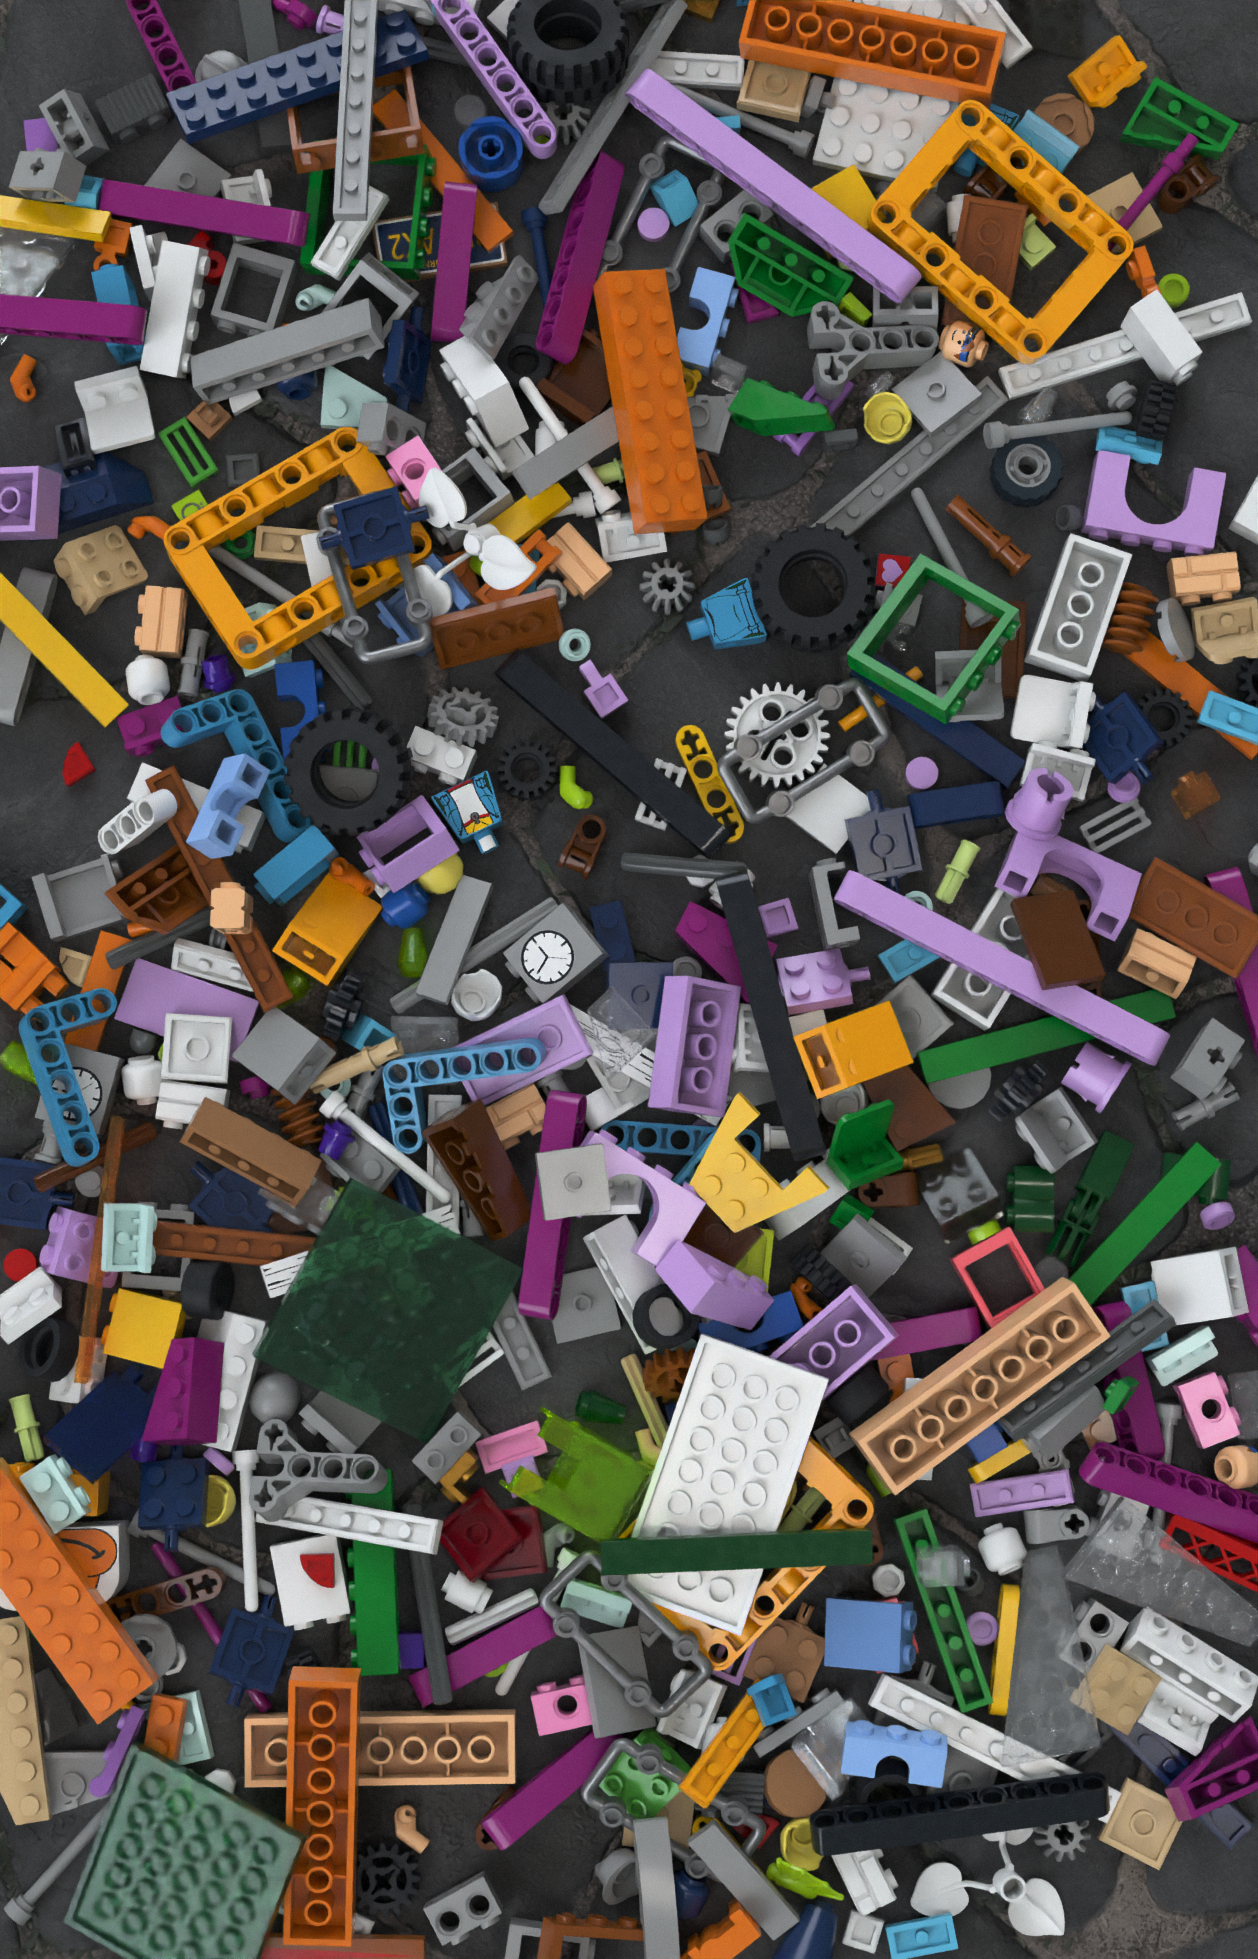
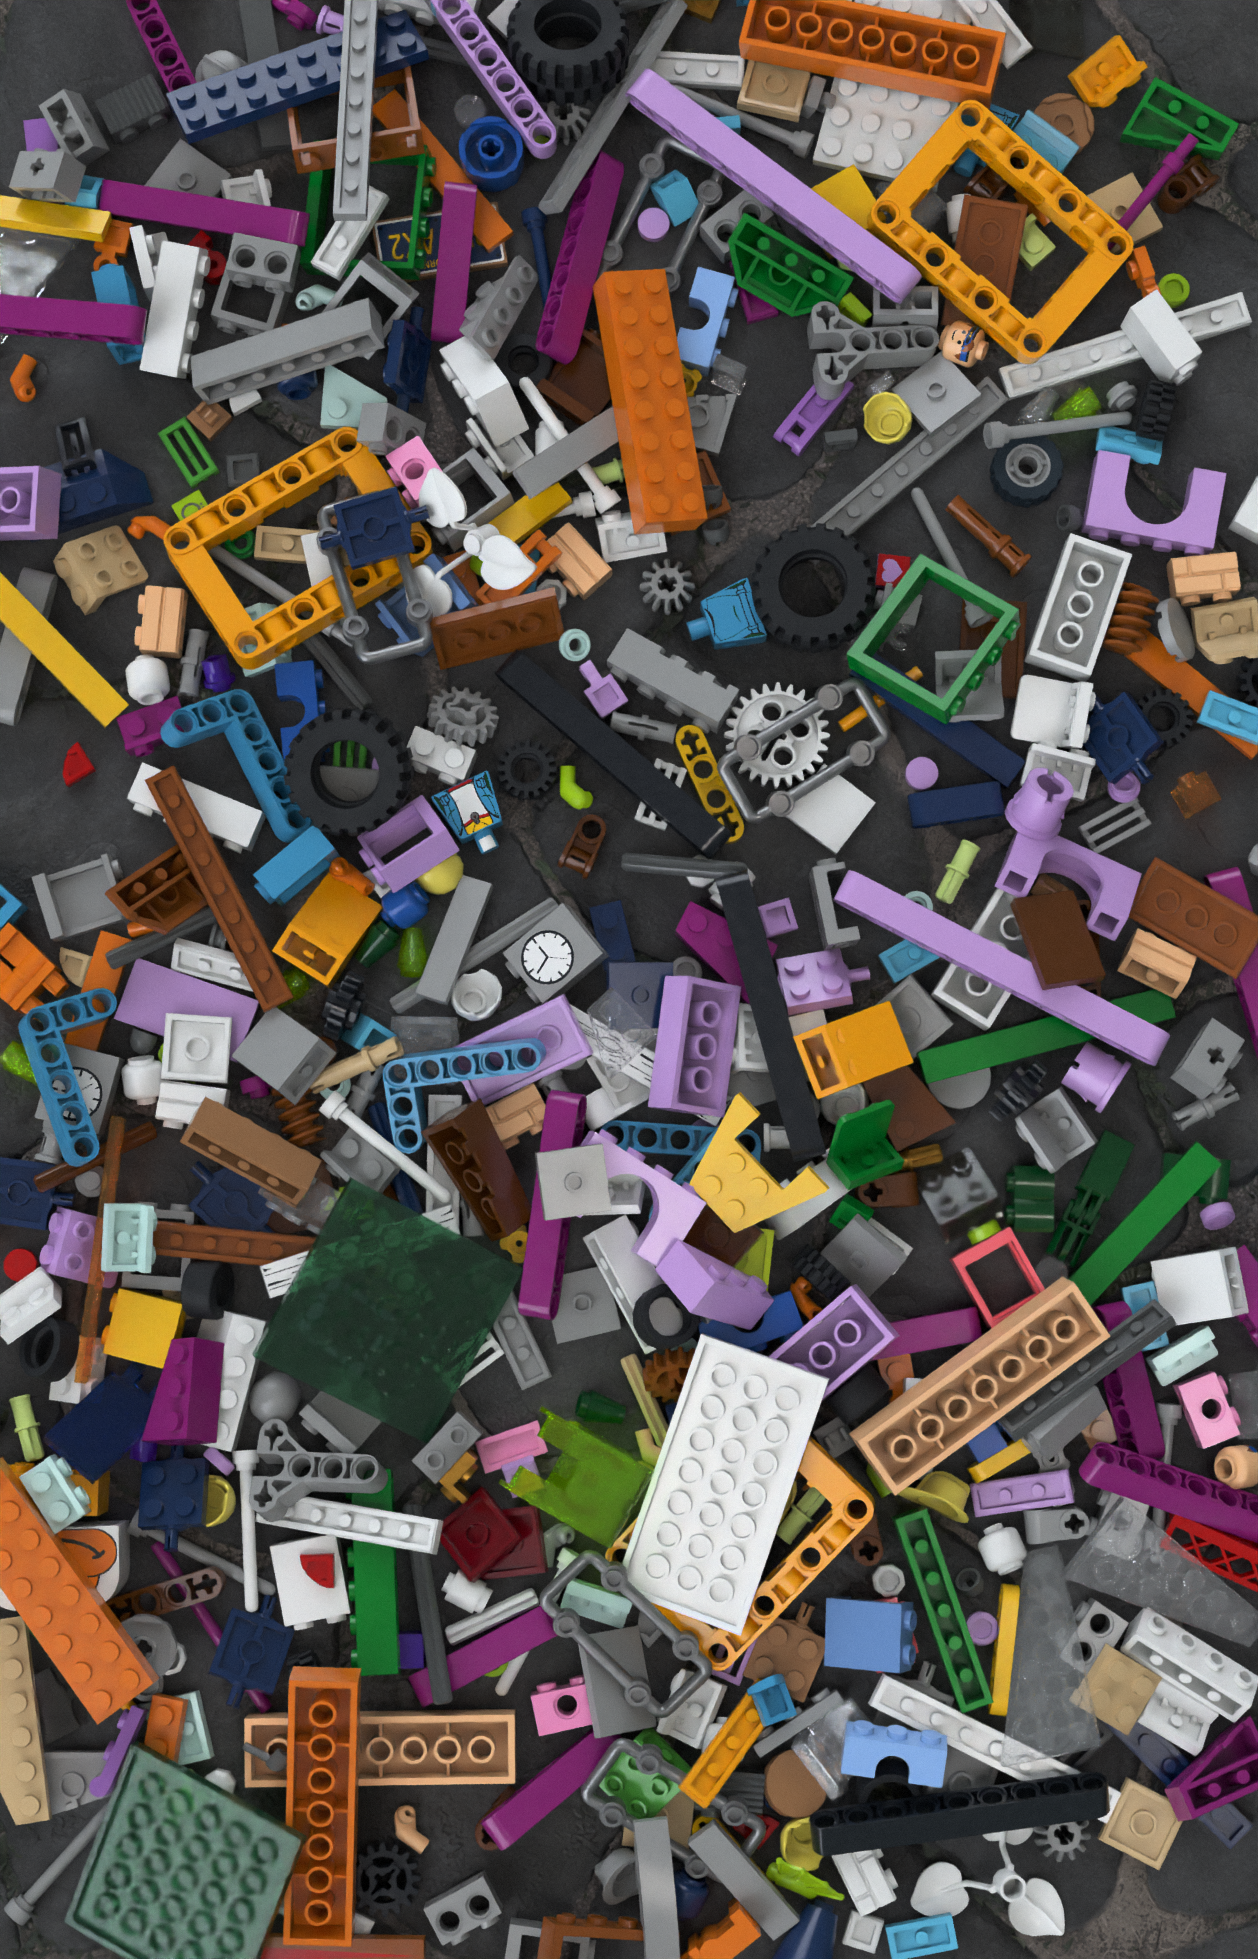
(116, 409): white bracket -> none
(137, 821): white beam -> none
(216, 826): light blue arch -> none
(231, 909): light nougat brick -> none
(266, 255): none -> light grey brick
(275, 1762): none -> dark grey hand
(336, 1139): dark purple hose -> none
(377, 943): none -> dark green cone
(509, 1244): none -> yellow plate
(643, 727): none -> light grey pin
(672, 681): none -> light grey wedge
(736, 1551): dark green tile -> none
(772, 412): green slope -> none
(883, 842): dark blue plate -> none
(941, 1493): none -> light yellow piece
(941, 1565): clear brick -> none
(1080, 404): none -> clear neon green cone
(1119, 1394): green plate -> none

